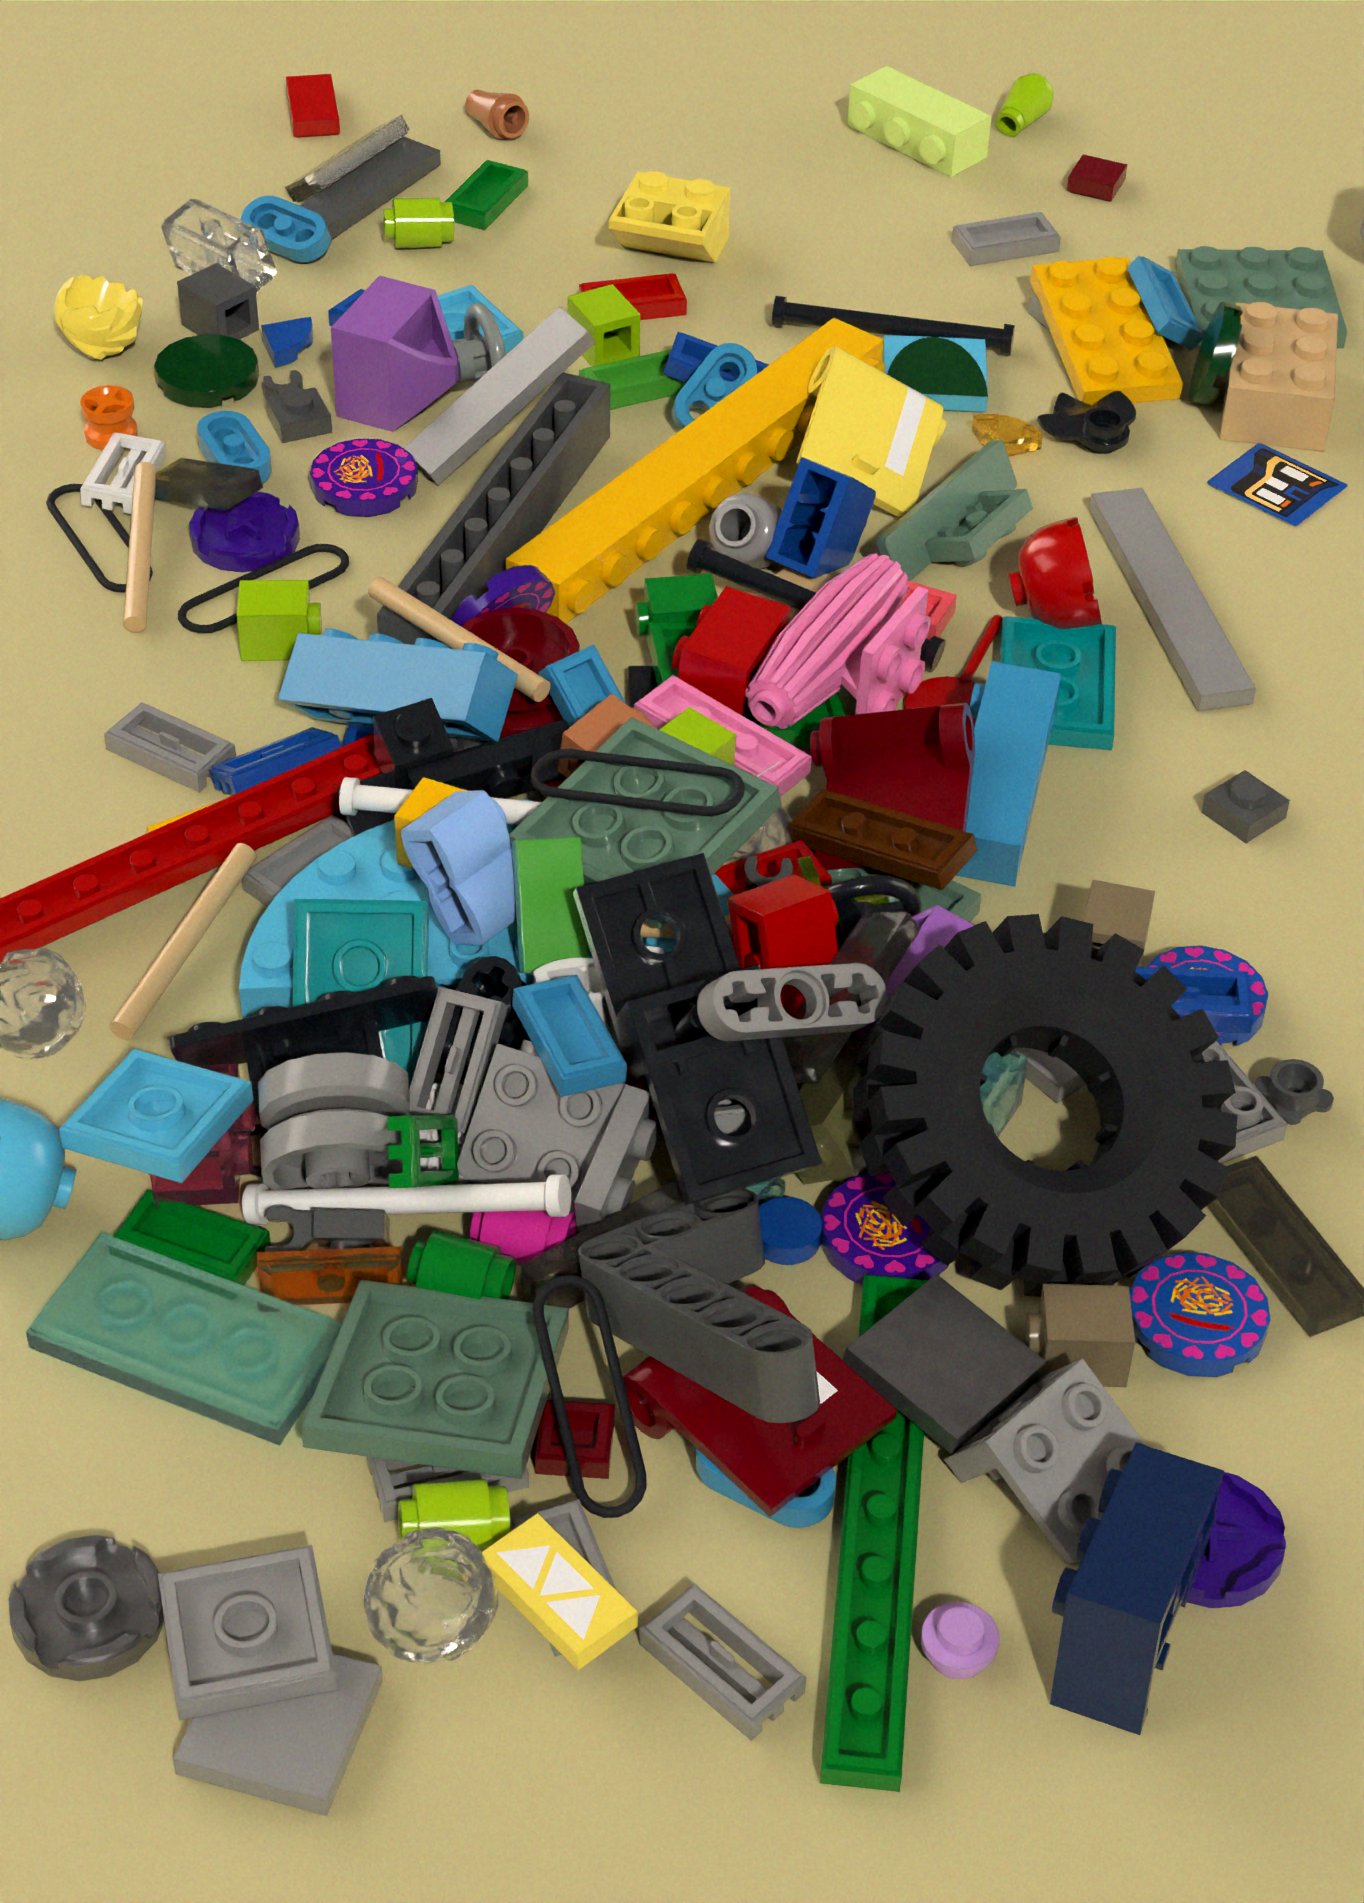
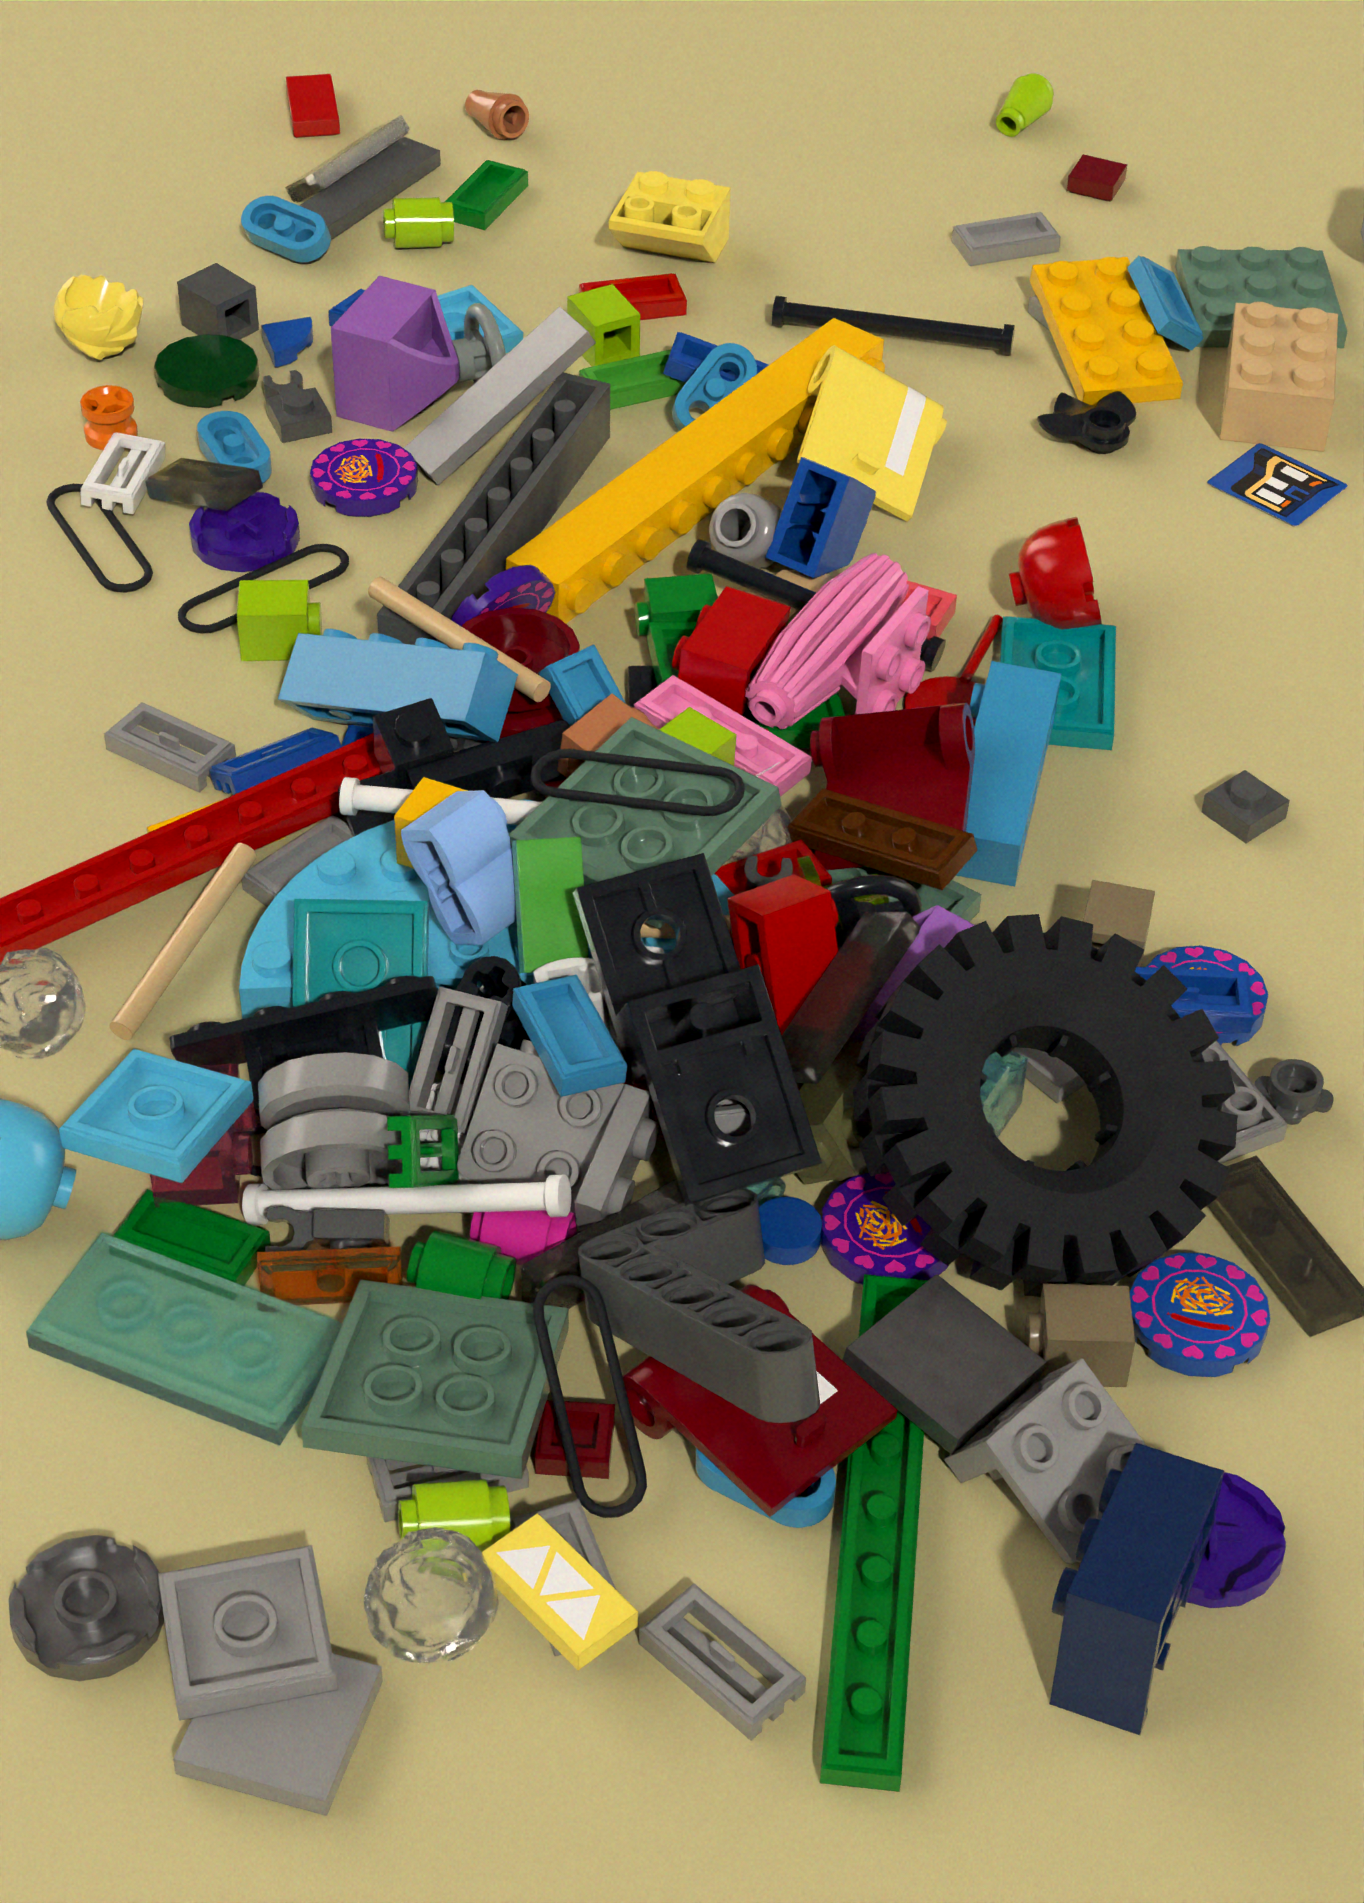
(140, 547): tan bar -> none
(208, 236): clear brick -> none
(771, 1019): light grey beam -> none
(919, 121): yellowish green brick -> none
(940, 368): dark green tile -> none
(959, 515): sand green bracket -> none
(959, 1639): lavender plate -> none
(1016, 434): clear yellow tile -> none
(1172, 600): light grey tile -> none
(1215, 353): dark green tile -> none

